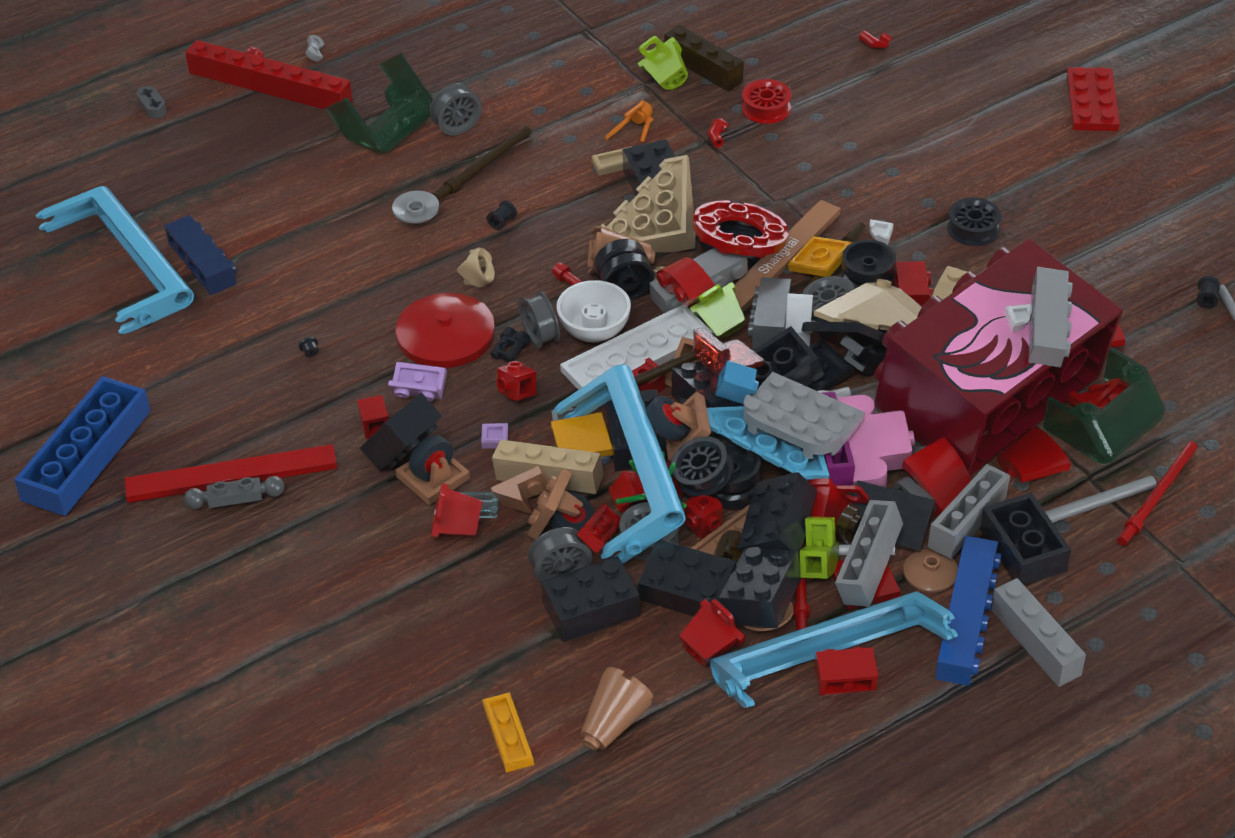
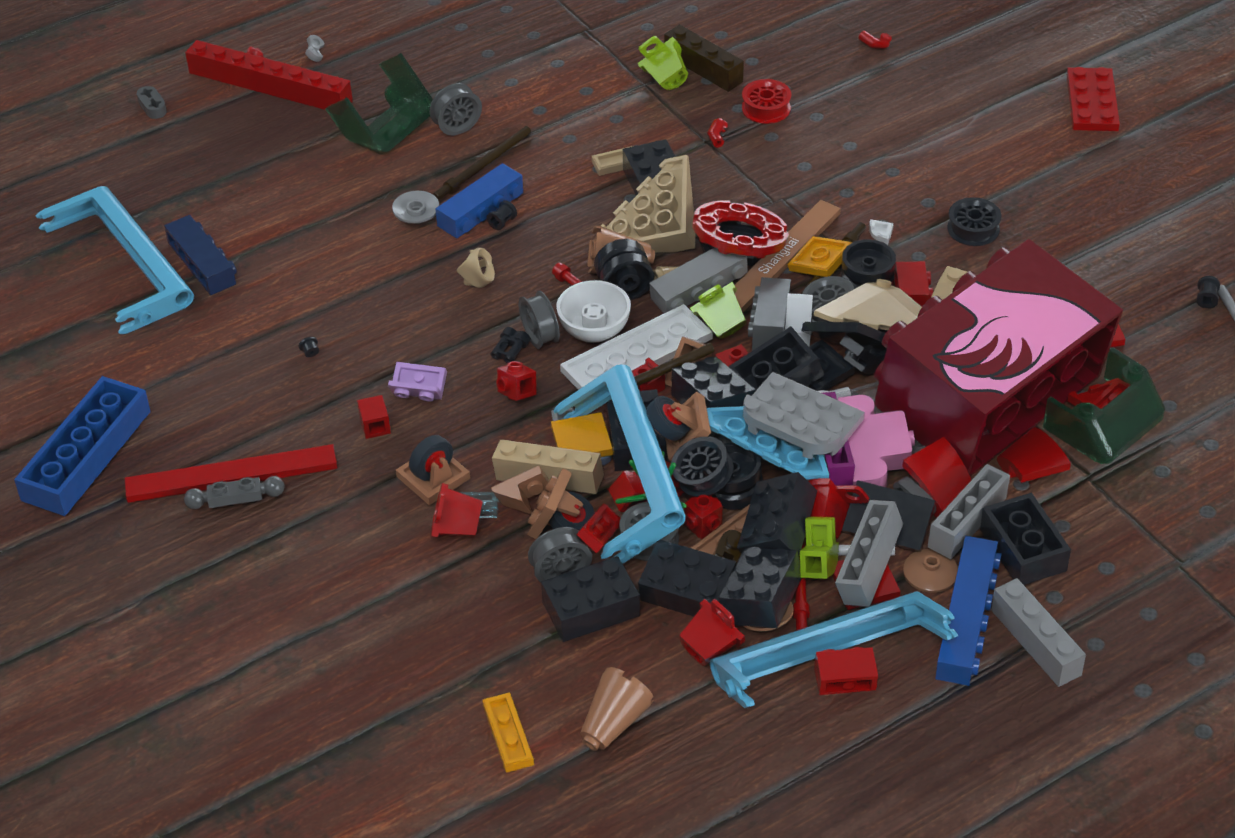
(401, 433): black brick -> none
(445, 330): red dish -> none
(478, 199): none -> blue brick
(493, 434): lavender tile -> none
(639, 114): orange plant -> none
(685, 280): red brick -> none
(715, 353): clear red bracket -> none
(736, 382): dark azure brick -> none
(847, 524): dark brown plate -> none
(1018, 316): white tile -> none
(1049, 317): light grey brick -> none
(1101, 499): light grey piece -> none
(1136, 522): red bar -> none

